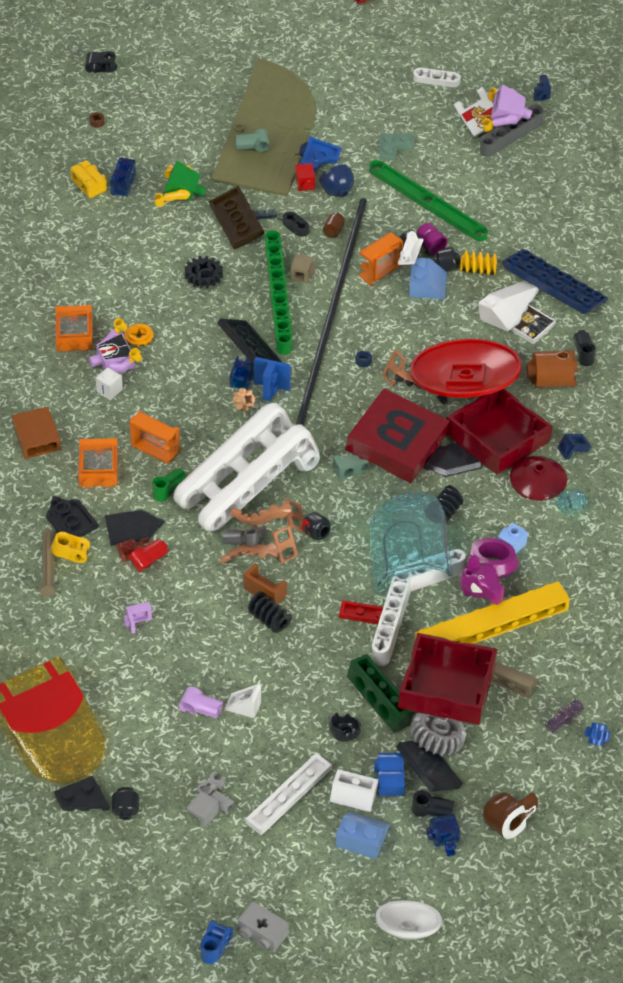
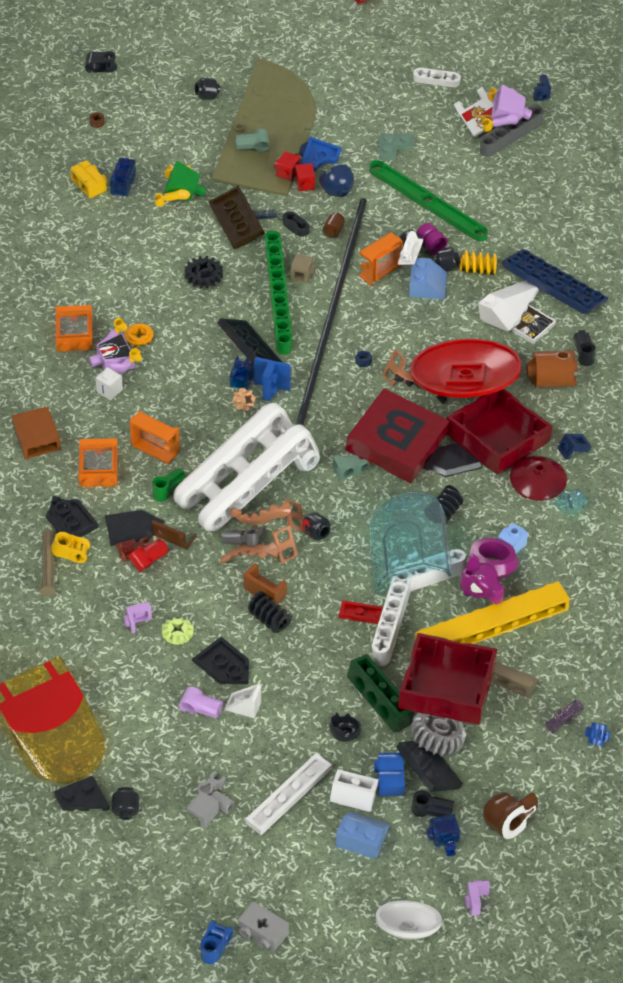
(171, 535): none -> reddish brown piece
(177, 637): none -> yellowish green gear
(207, 88): none -> black head
(223, 663): none -> black tile
(286, 165): none -> red brick
(472, 899): none -> lavender bracket

